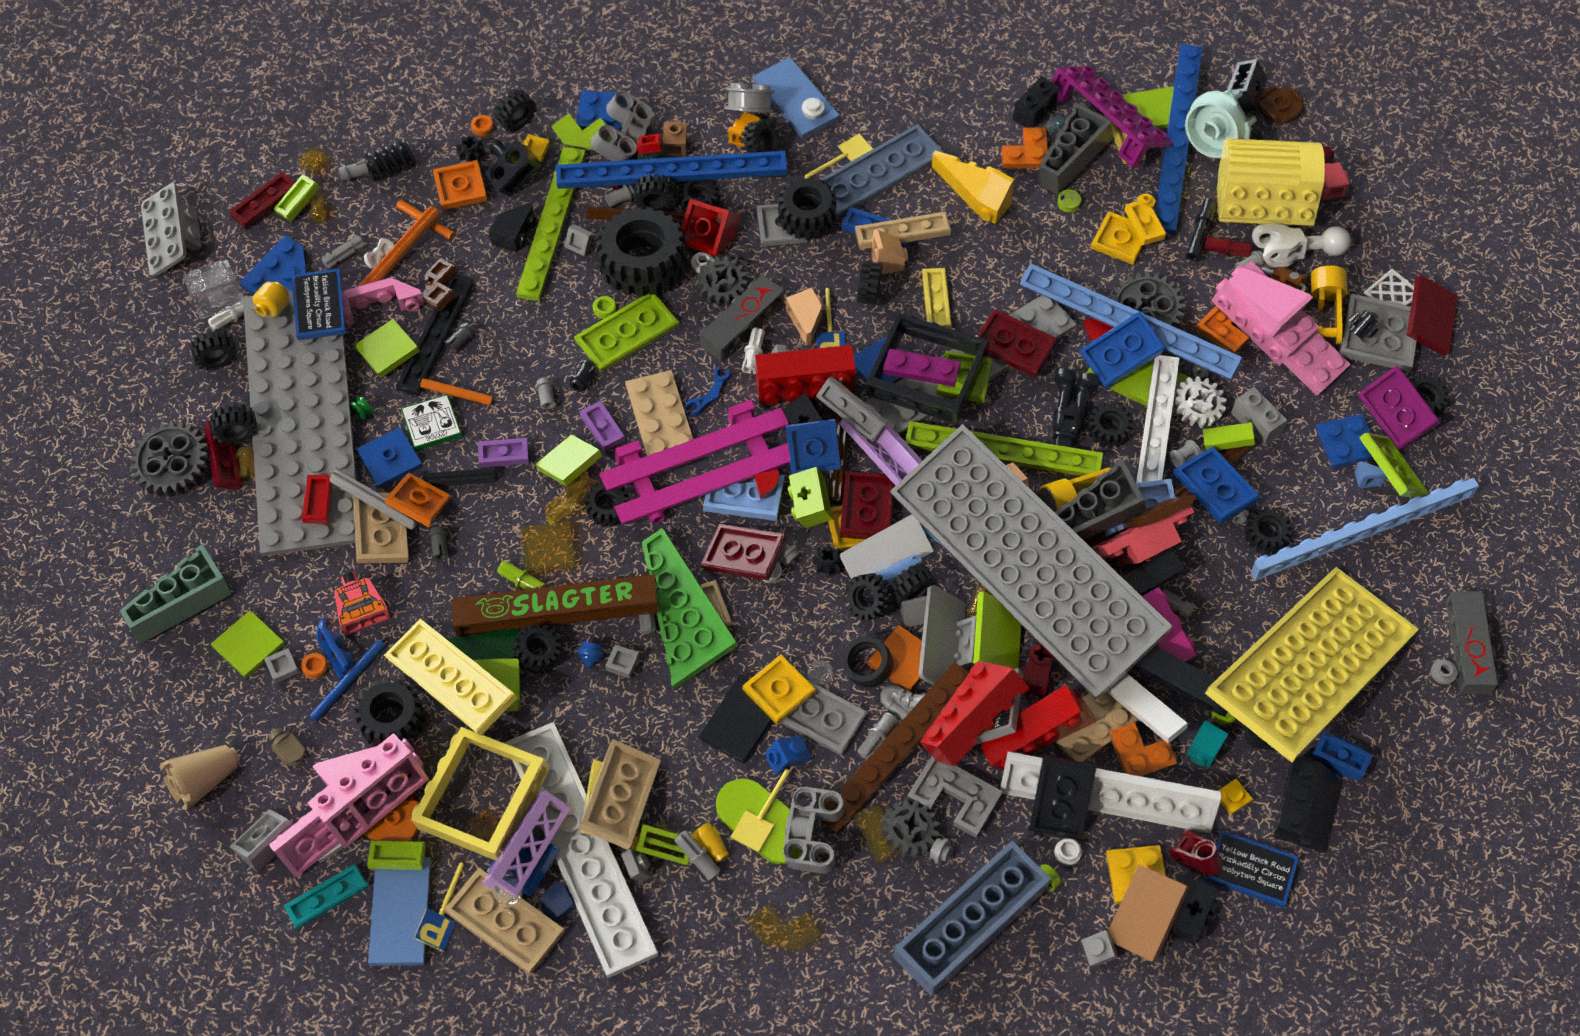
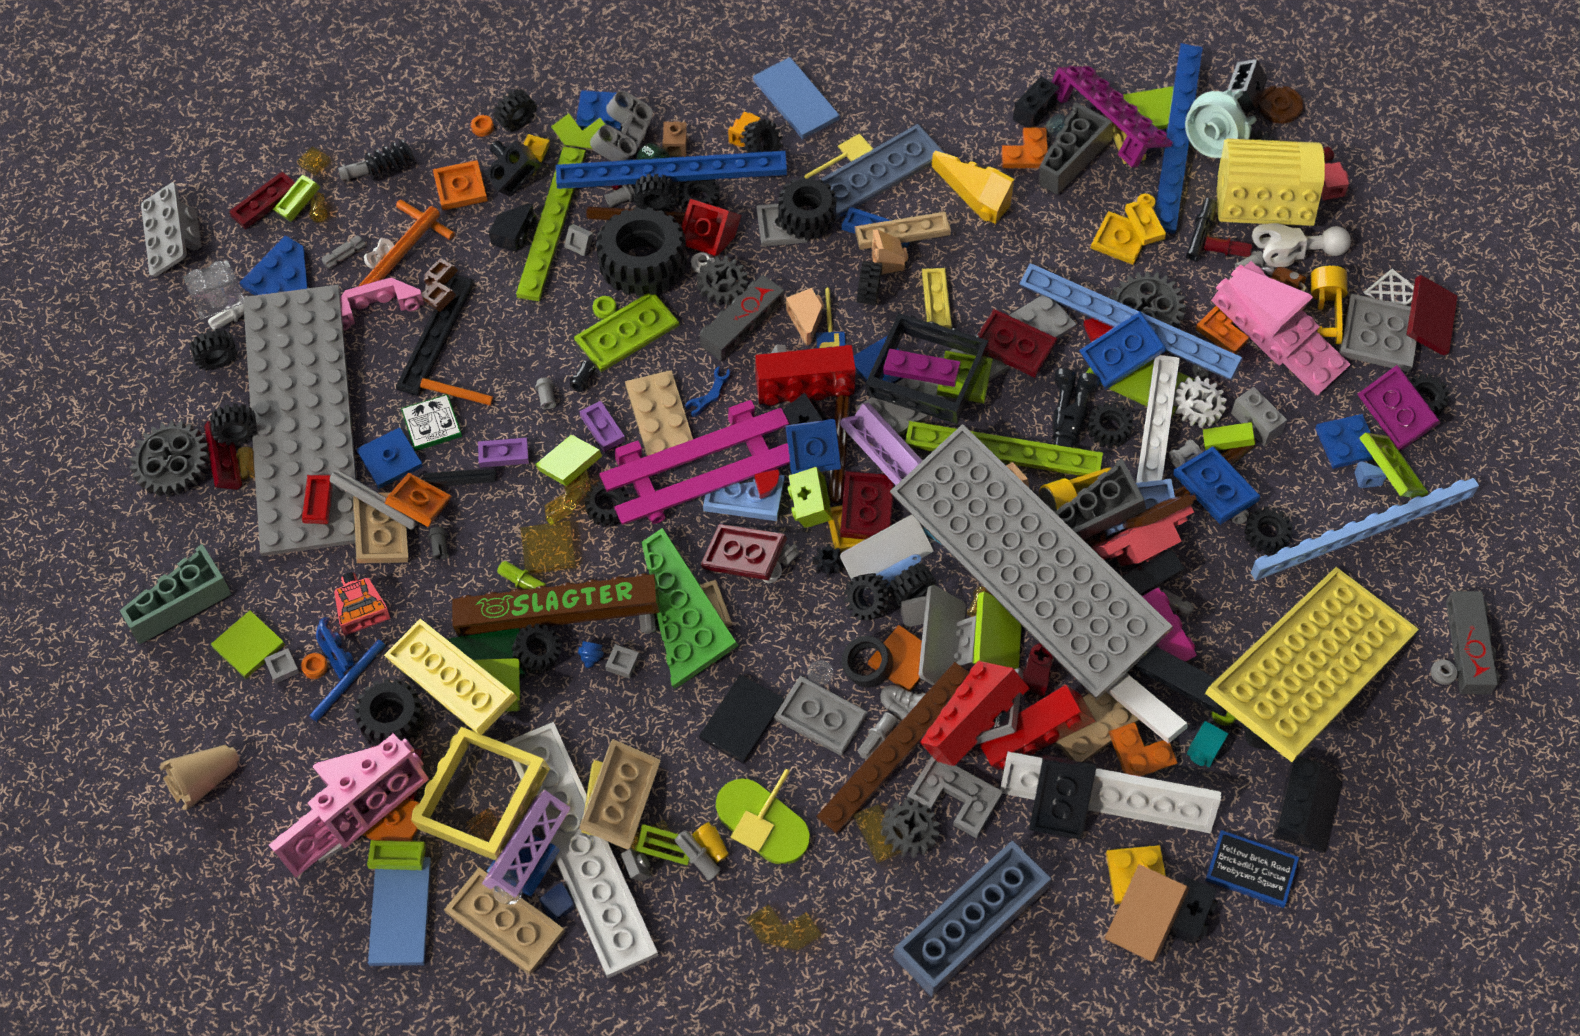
(255, 841): light grey slope -> none
(271, 299): yellow head -> none
(287, 747): dark tan arm -> none
(318, 304): black tile -> none
(326, 896): teal tile -> none
(361, 408): green bush -> none
(386, 348): lime tile -> none
(434, 927): piece -> none
(460, 337): dark grey pin -> none
(470, 149): black gear -> none
(649, 144): red tile -> none
(749, 99): light grey wheel -> none
(753, 349): white axle -> none
(779, 689): yellow tile -> none
(787, 752): blue bracket -> none
(800, 827): light grey beam -> none
(812, 108): white plate -> none
(851, 409): light grey tile -> none
(941, 851): light grey plate -> none
(1055, 879): lime tile -> none
(1068, 852): white plate -> none
(1069, 200): lime tile -> none
(1099, 948): light grey plate -> none
(1197, 854): dark red piece -> none
(1234, 797): yellow plate -> none
(1342, 756): blue slope -> none
(1363, 324): black gear -> none

